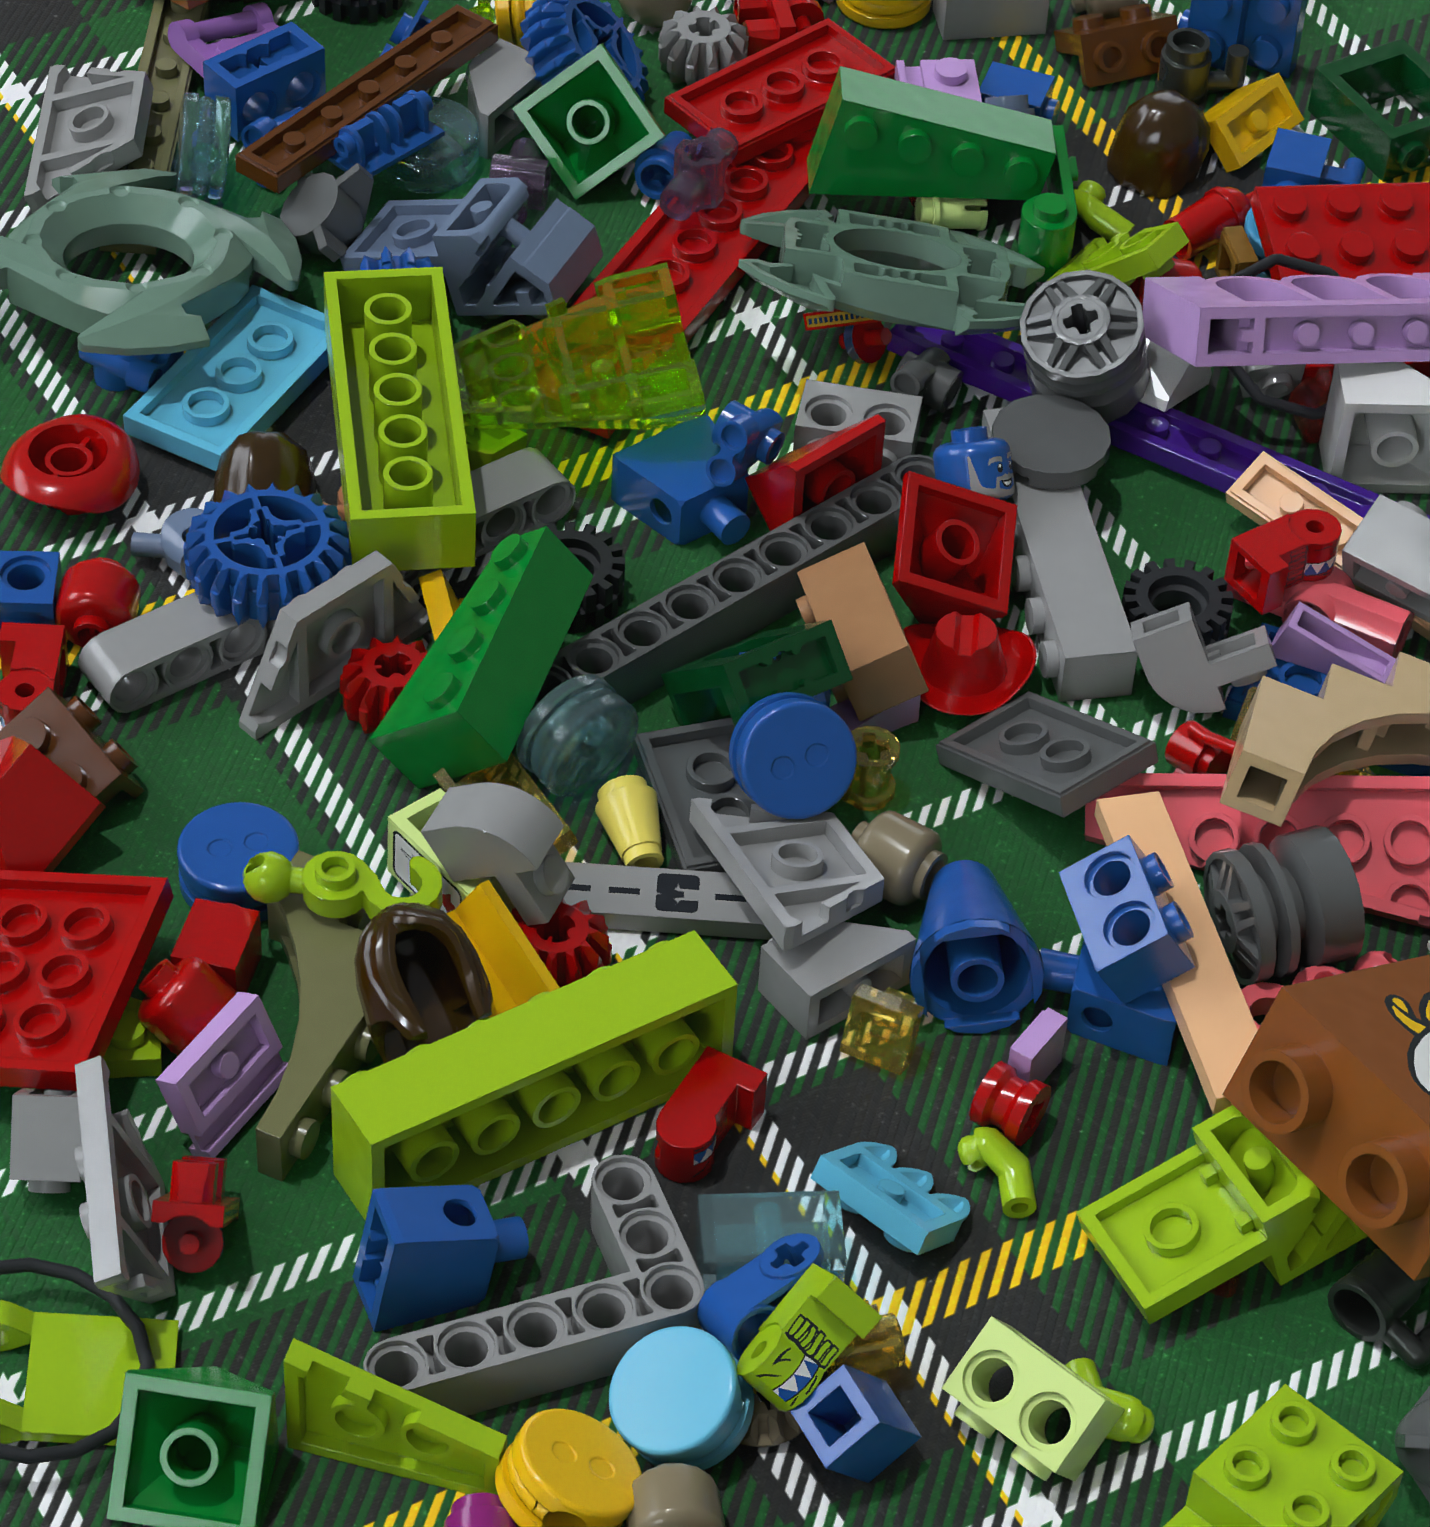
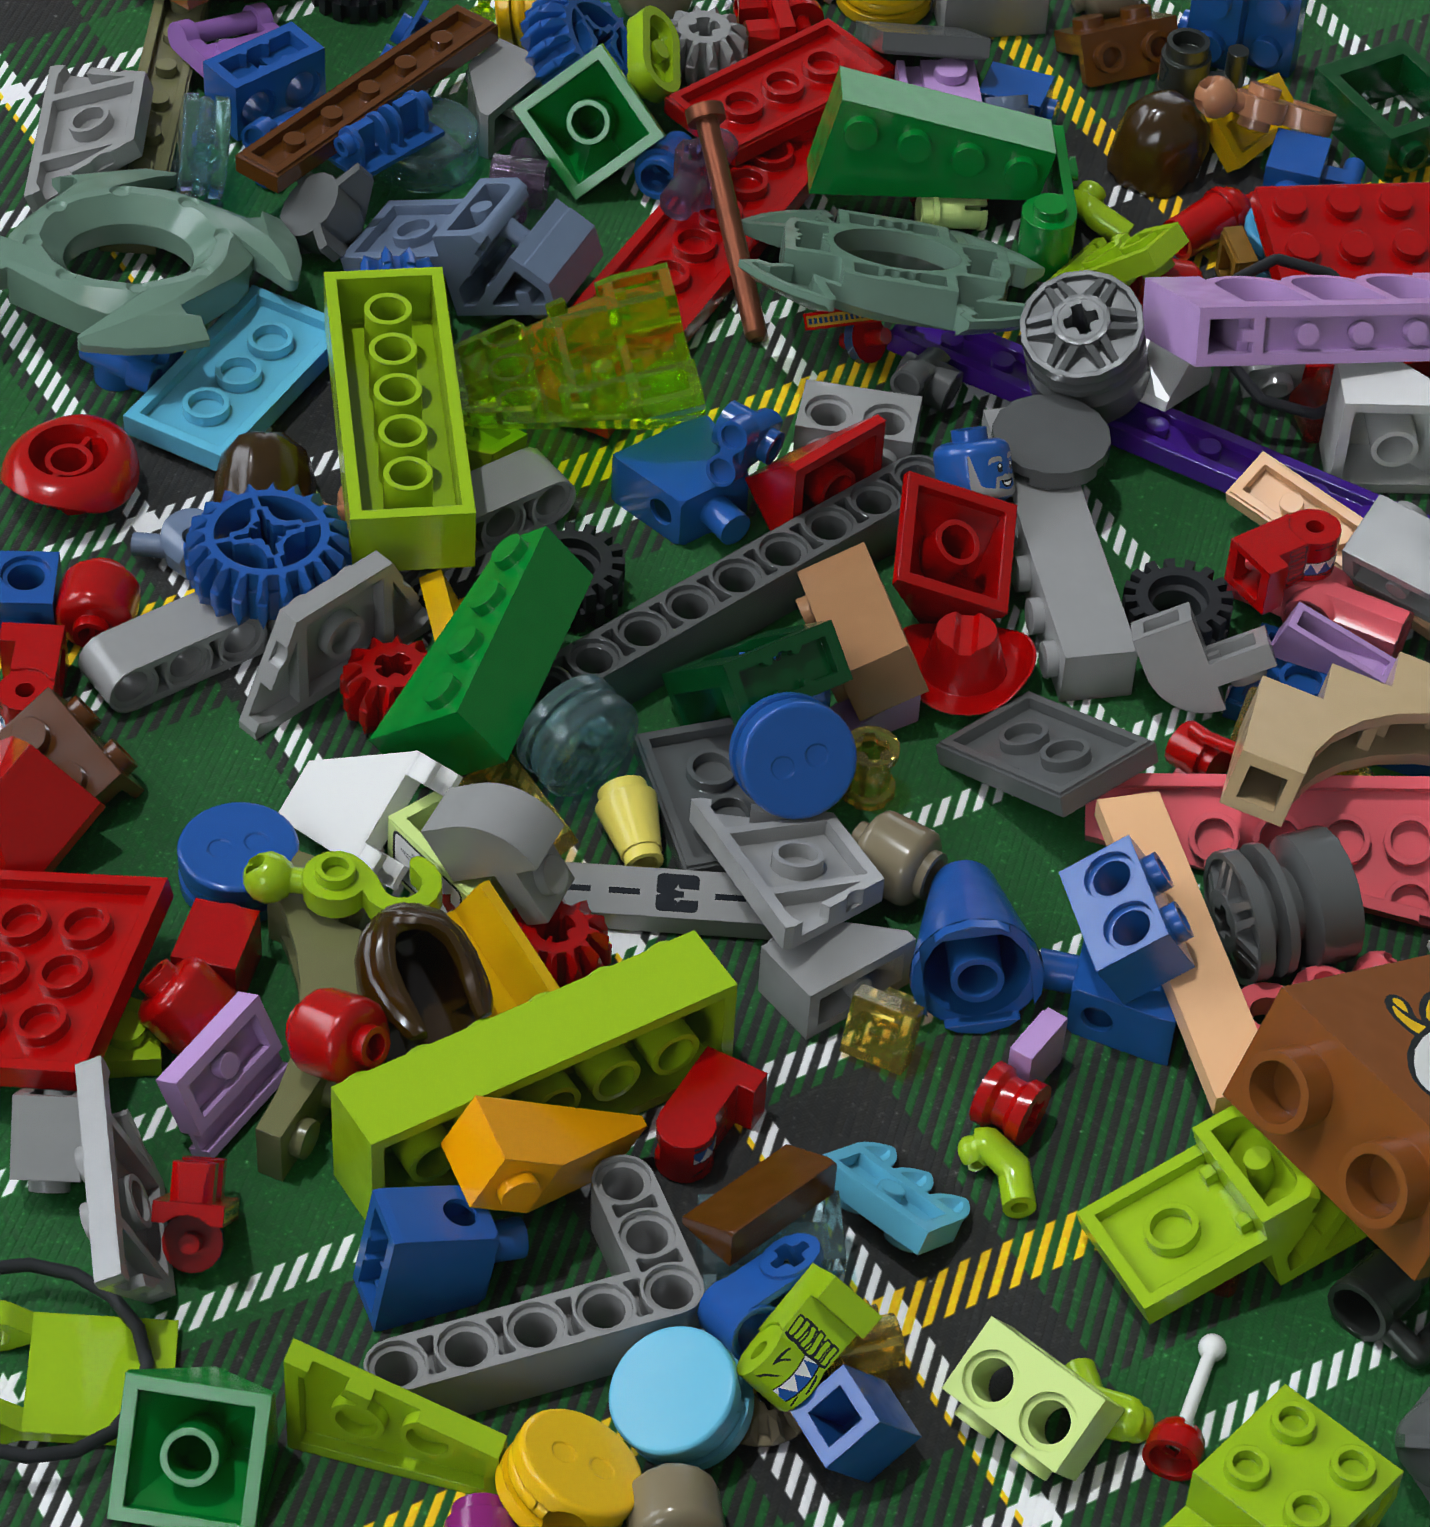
(337, 1034): none -> red head
(349, 802): none -> white flag
(531, 1152): none -> light orange slope
(653, 54): none -> lime plate
(706, 118): none -> copper bar
(762, 1202): none -> reddish brown slope
(923, 40): none -> dark grey tile
(1178, 1430): none -> red hinge
(1260, 107): none -> nougat piece

